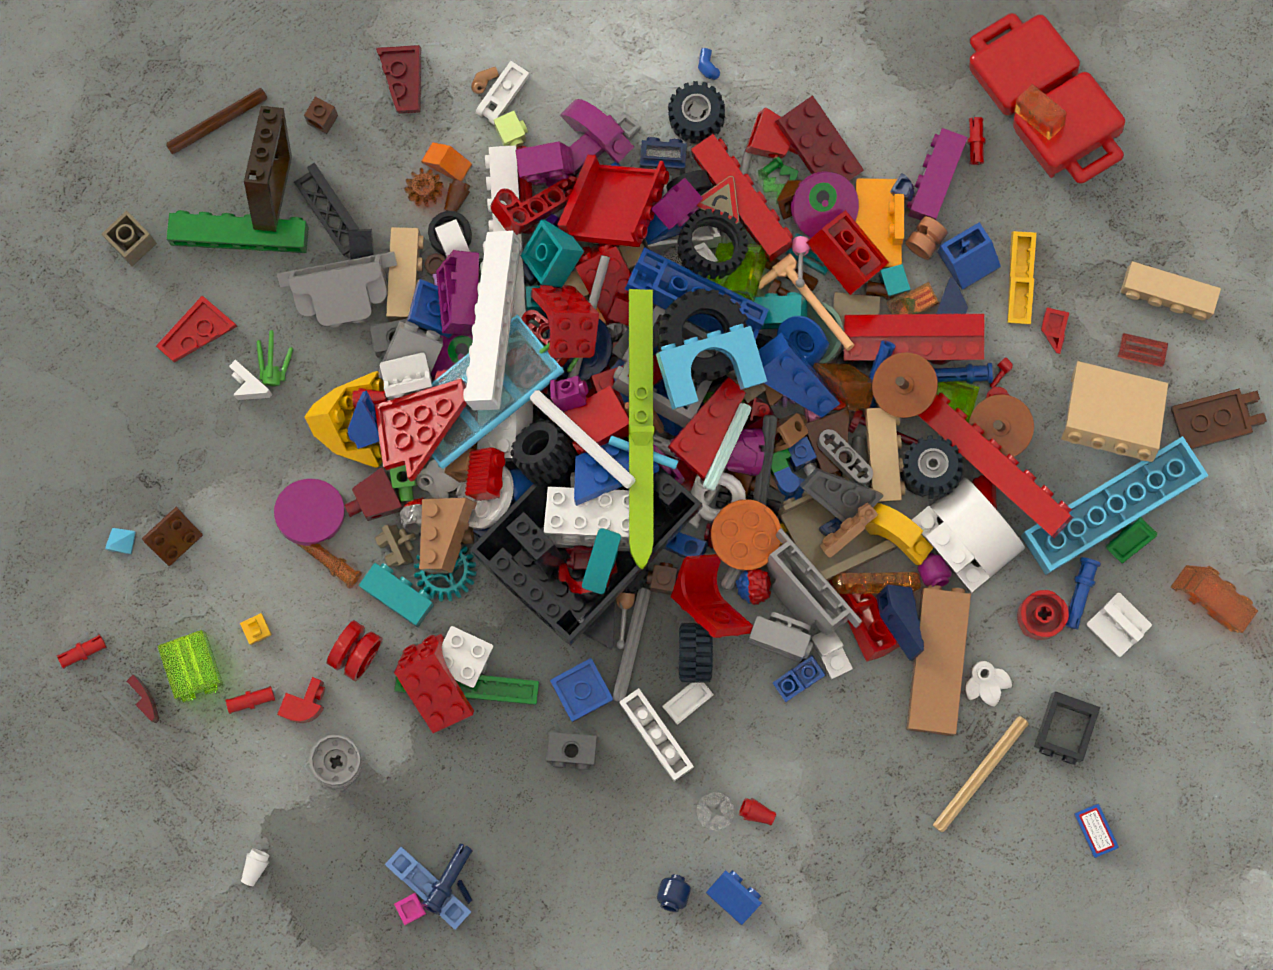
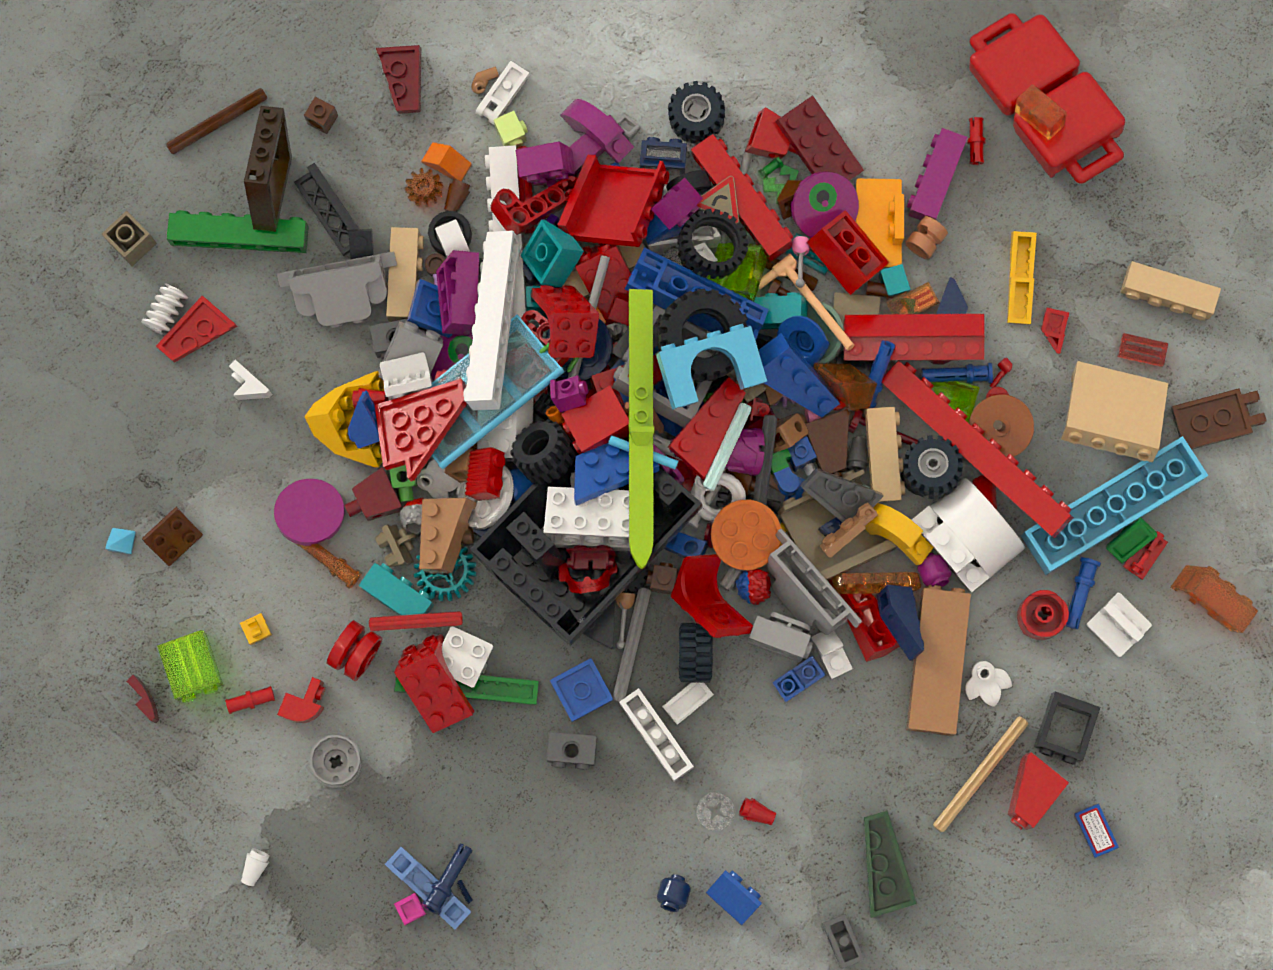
(81, 651): red pin -> none
(164, 309): none -> white piece
(270, 374): bright green plant -> none
(415, 621): none -> red axle
(582, 439): white axle -> none
(601, 561): teal piece -> none
(706, 66): blue arm -> none
(843, 941): none -> dark grey brick
(845, 447): light grey beam -> none
(887, 873): none -> dark green wedge
(903, 186): dark blue tile -> none
(905, 385): dark orange piece -> none
(969, 256): blue slope -> none
(1034, 791): none -> red slope
(1143, 560): none -> red hinge

